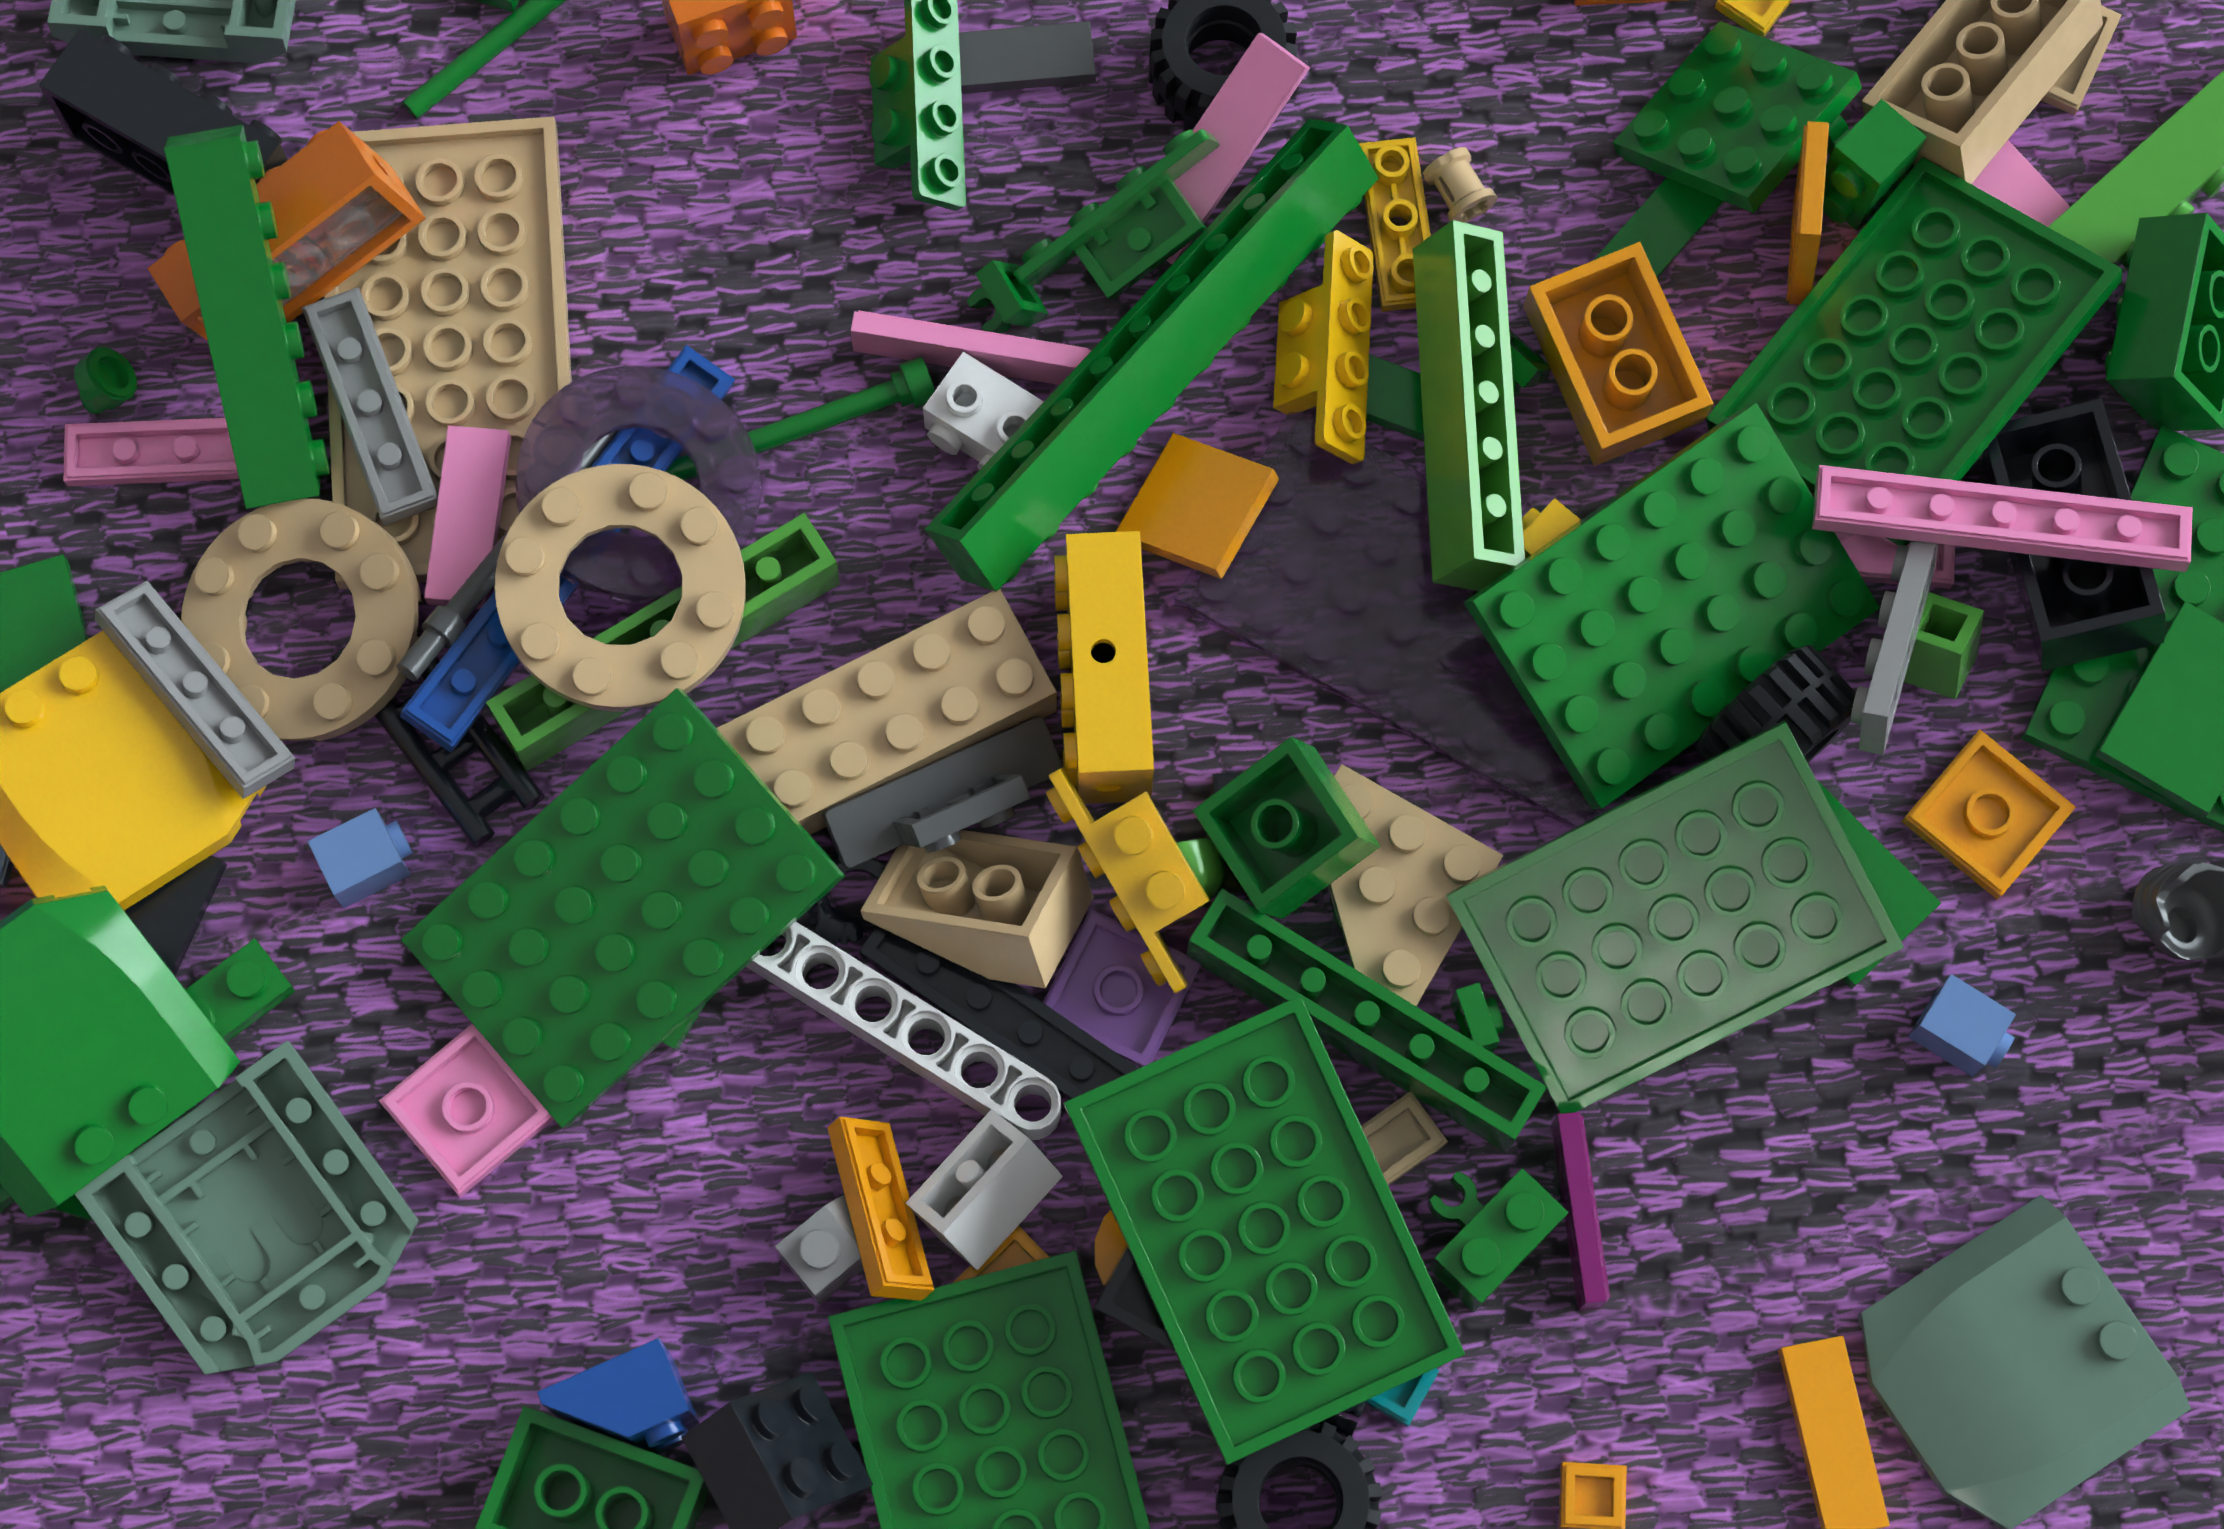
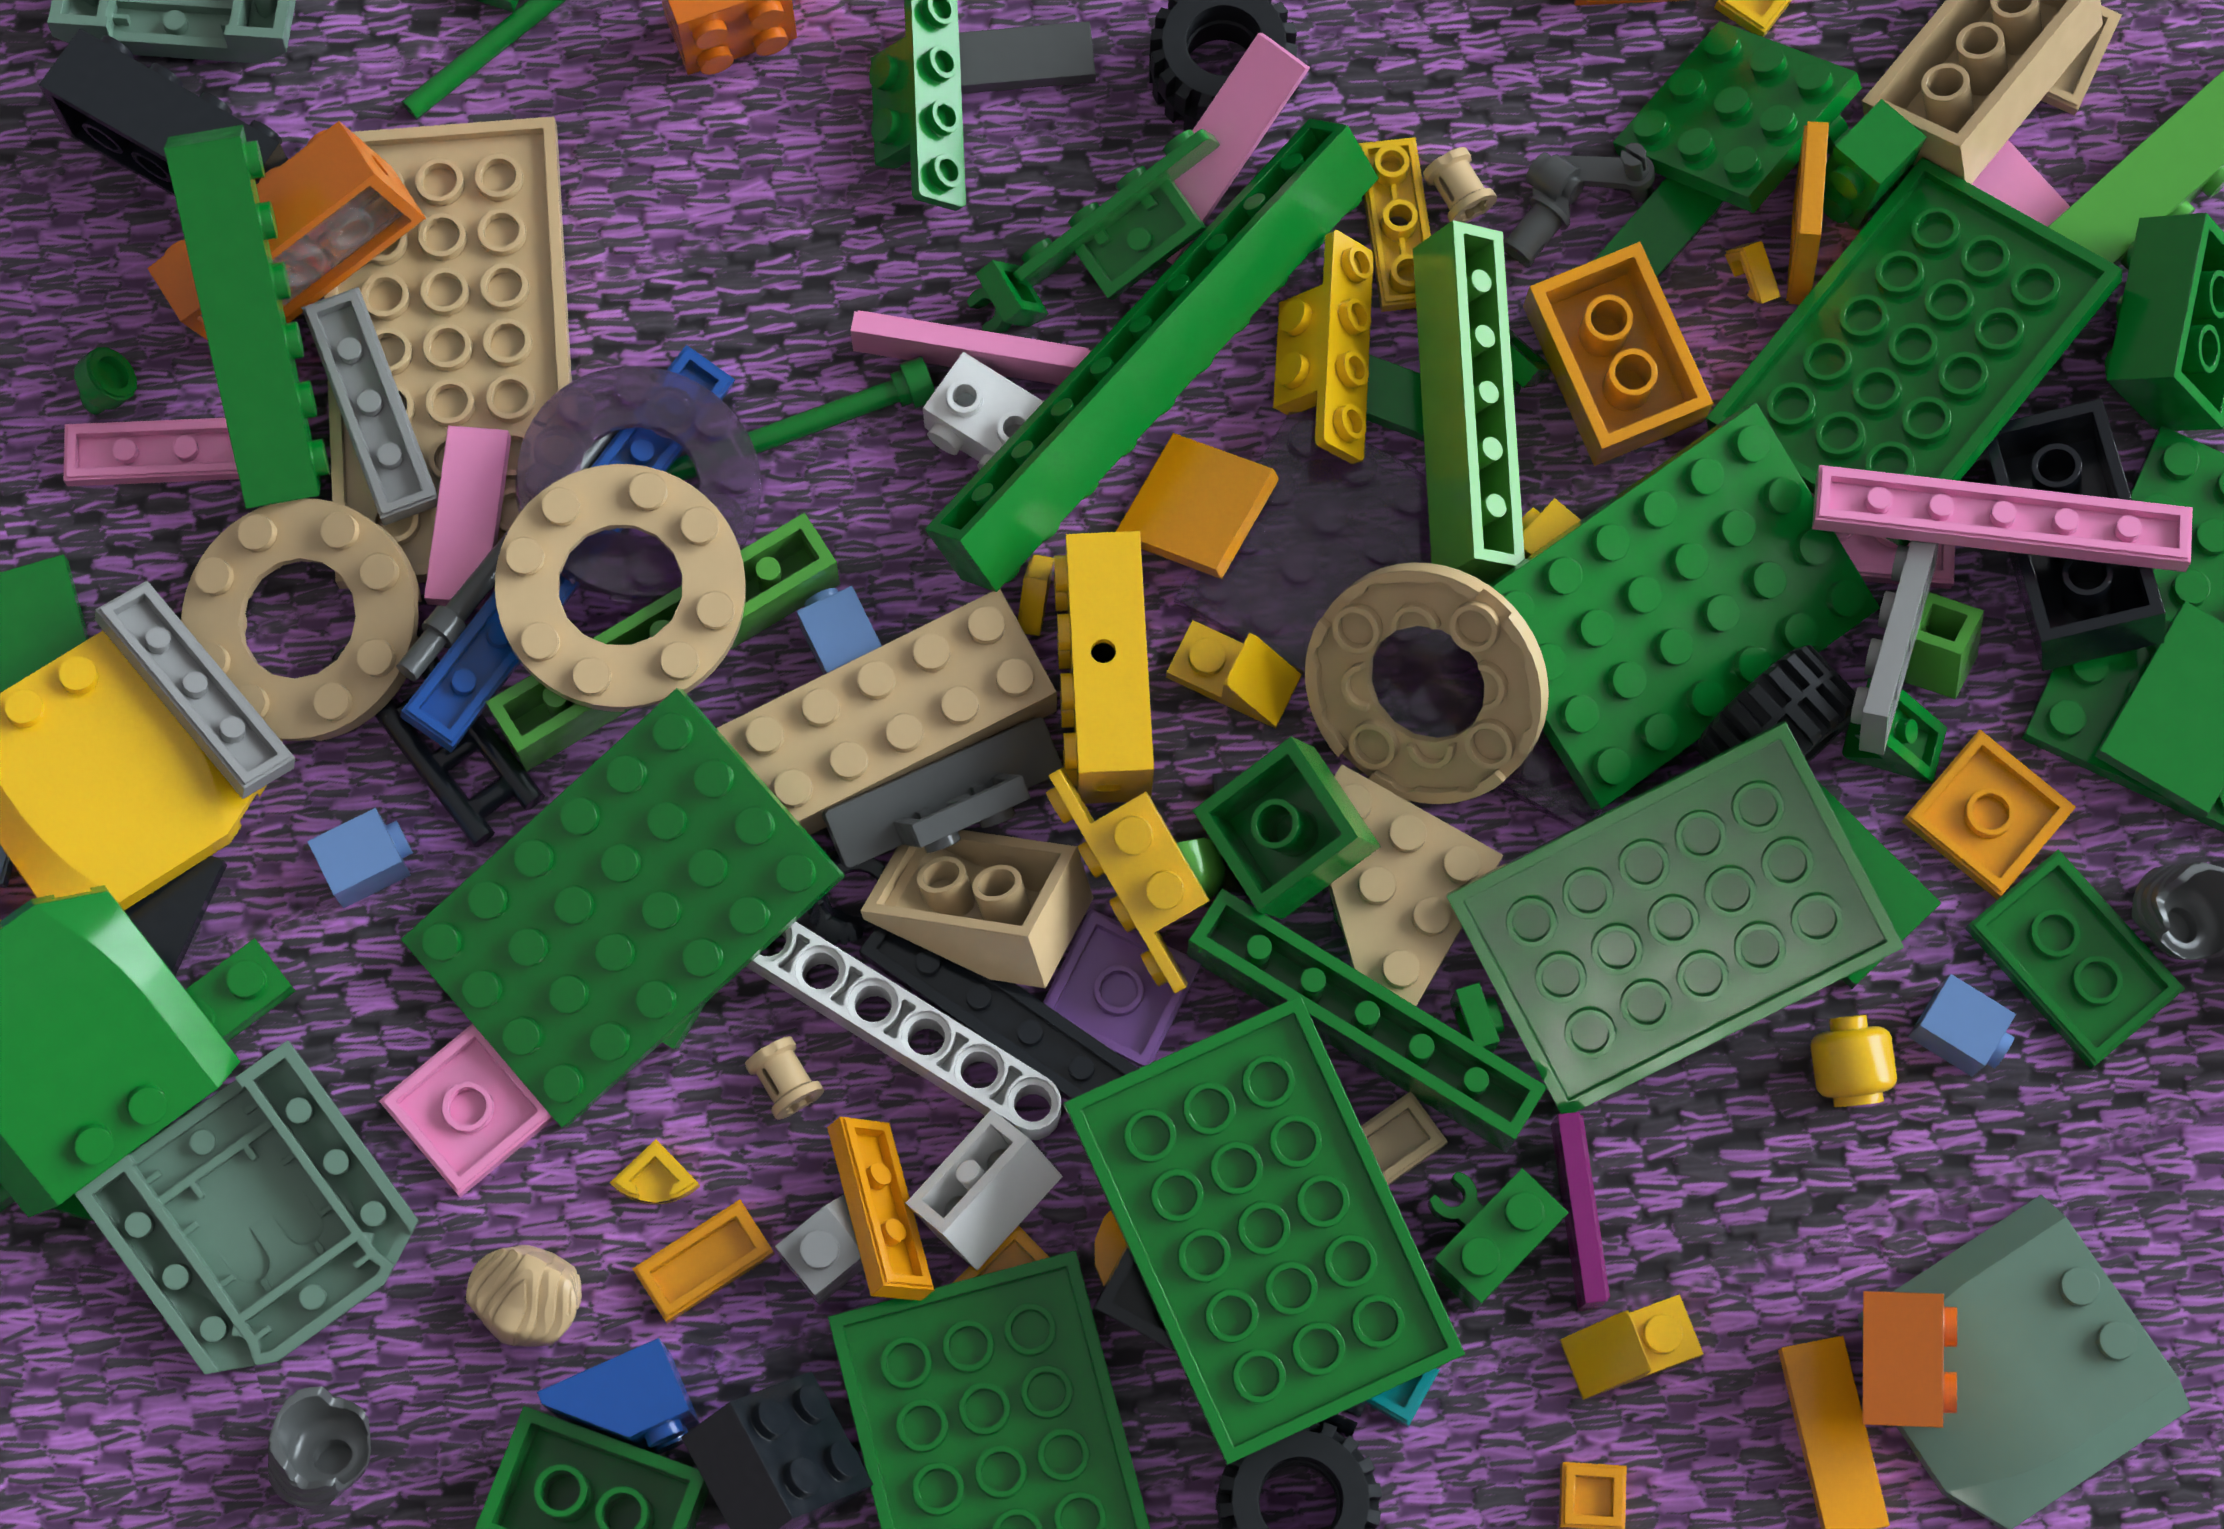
(317, 1448): none -> dark grey hair
(524, 1295): none -> tan hair
(655, 1177): none -> yellow tile
(703, 1261): none -> light orange tile
(784, 1077): none -> tan bush
(836, 628): none -> medium blue brick
(1035, 594): none -> yellow tile
(1235, 673): none -> yellow slope
(1479, 622): none -> tan plate
(1559, 182): none -> dark grey pin
(1631, 1346): none -> yellow slope
(1753, 261): none -> yellow tile
(1853, 1062): none -> yellow head
(1906, 1359): none -> orange brick
(1912, 744): none -> green slope
(2074, 958): none -> green tile

